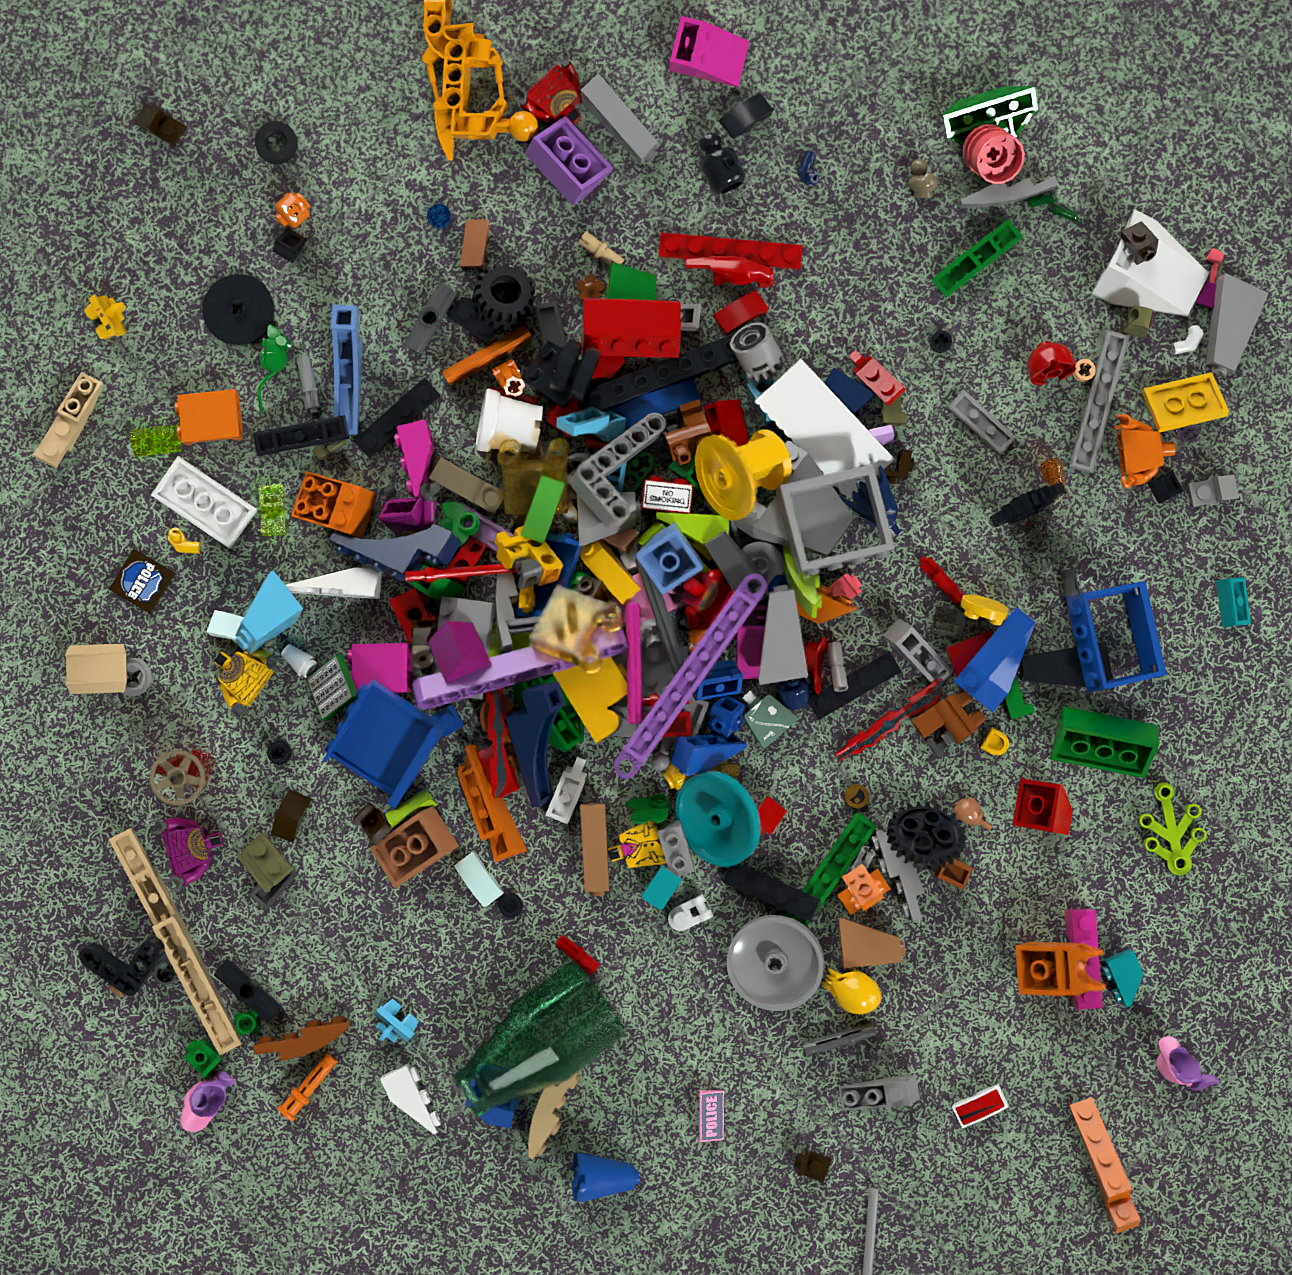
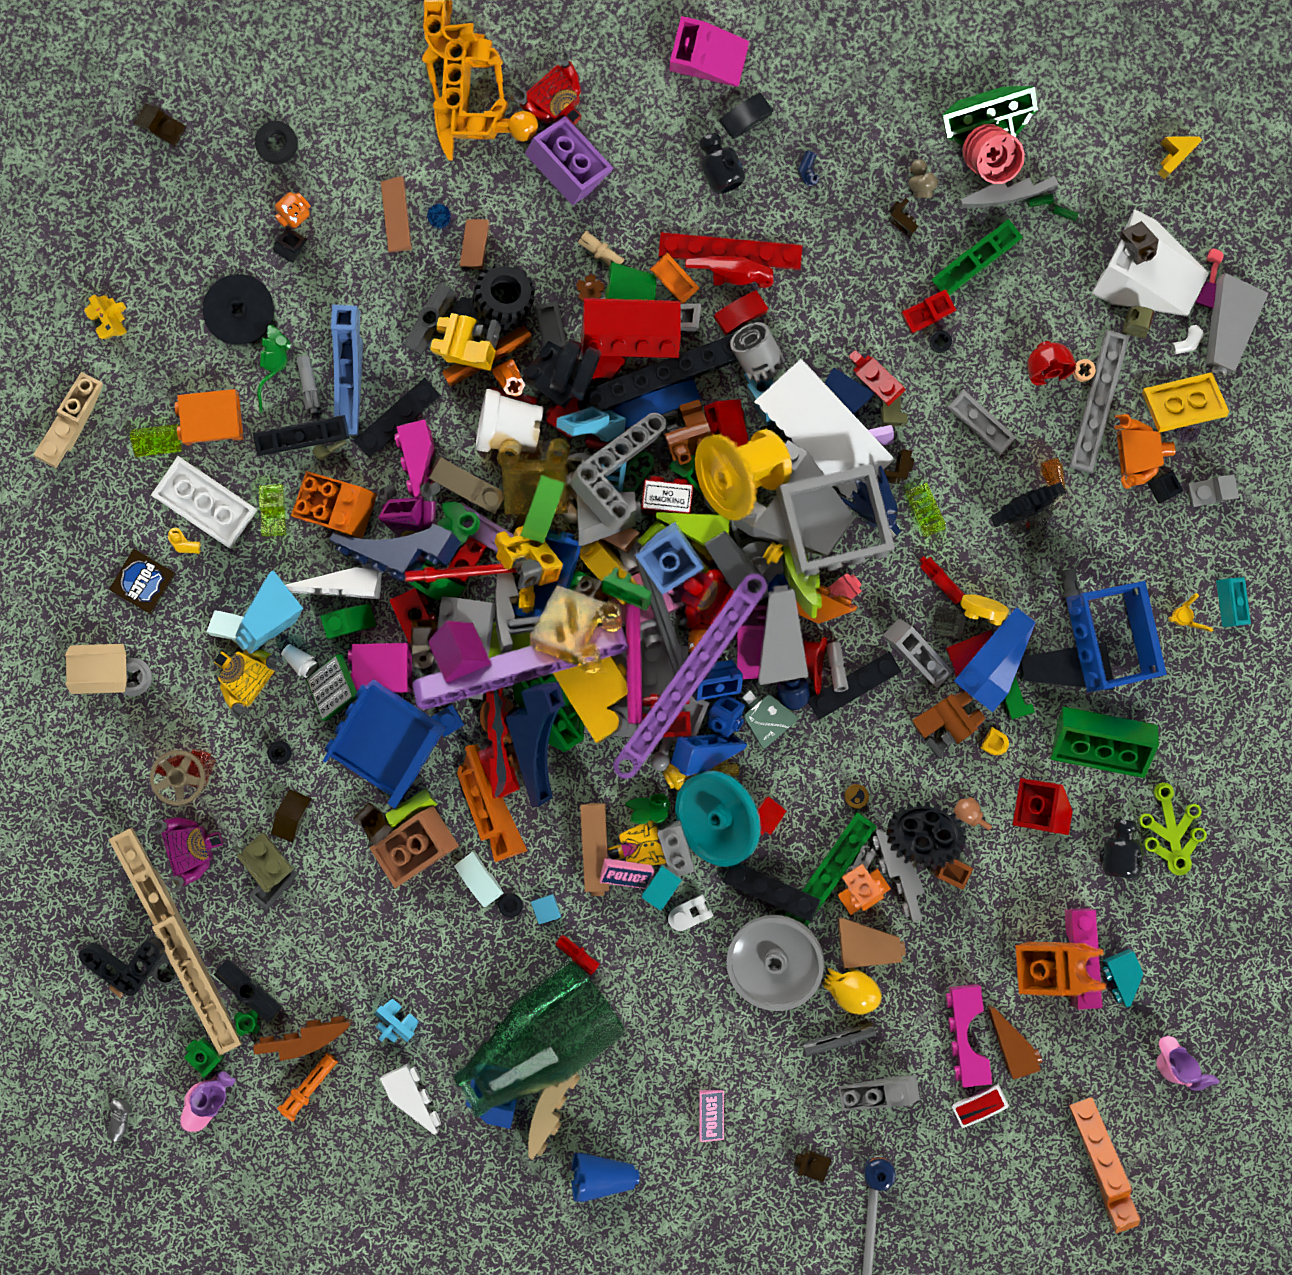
(118, 1120): none -> flat silver arm
(348, 621): none -> green slope
(396, 214): none -> nougat slope
(460, 344): none -> yellow hips
(546, 909): none -> medium azure slope
(567, 792): white hinge -> none
(618, 119): light grey slope -> none
(626, 591): none -> green plate
(626, 873): none -> slope
(674, 278): none -> orange tile
(773, 553): none -> yellow plate
(873, 1168): none -> dark blue head
(890, 721): red sword -> none
(903, 222): none -> dark brown bracket
(928, 311): none -> red slope
(933, 528): none -> clear neon green slope
(965, 1005): none -> dark pink arch
(1017, 1052): none -> dark orange slope
(1122, 855): none -> black piece
(1180, 148): none -> yellow slope
(1184, 616): none -> yellow plant

